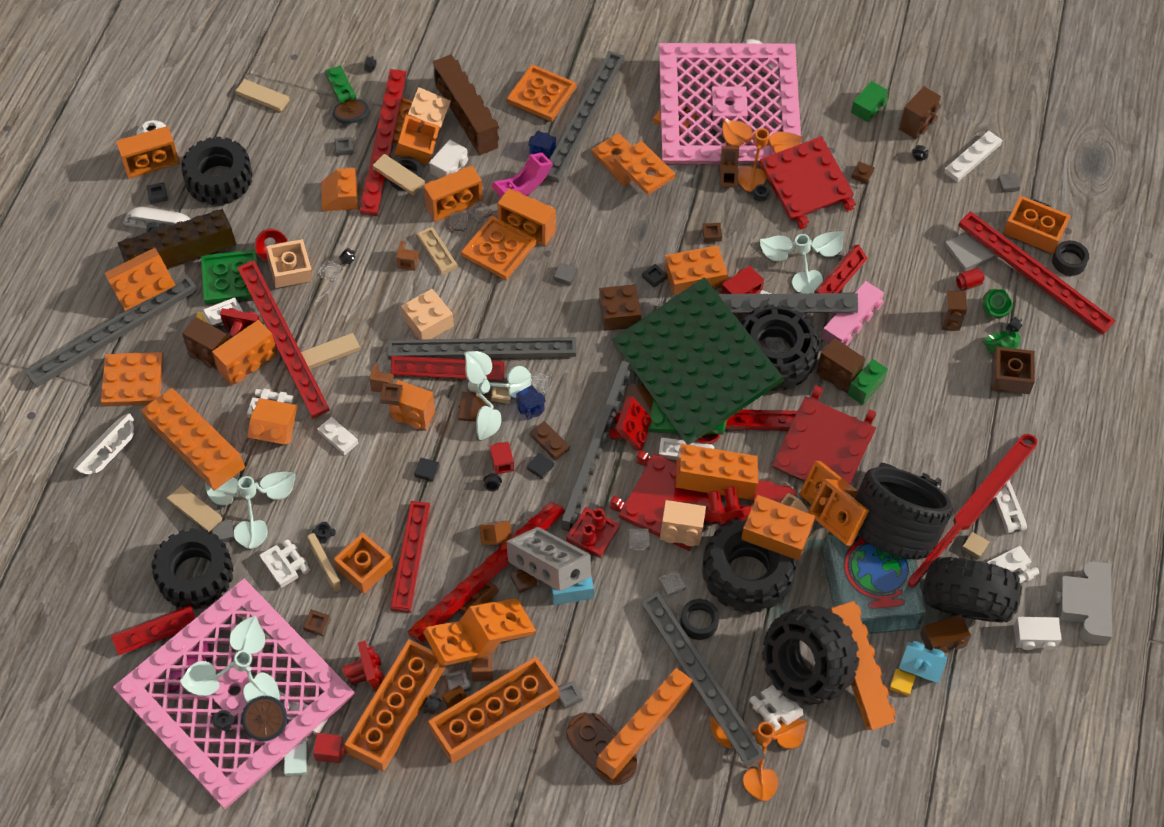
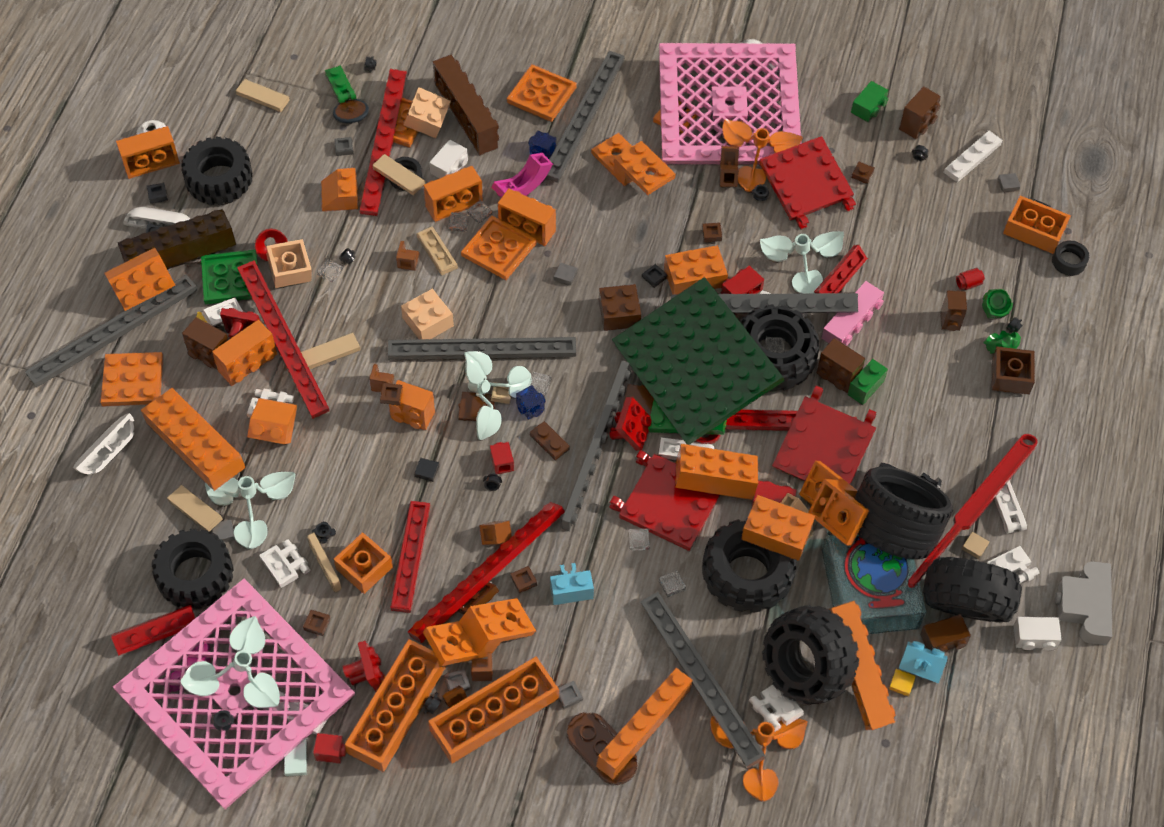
(264, 718): reddish brown wheel -> none
(337, 436): white plate -> none
(416, 144): orange piece -> none
(439, 367): red tile -> none
(540, 465): black tile -> none
(549, 558): light grey brick -> none
(593, 531): red plate -> none
(682, 523): light nougat brick -> none
(699, 604): black tyre -> none
(724, 514): red plate -> none
(969, 251): light grey tile -> none
(1037, 273): red plate -> none

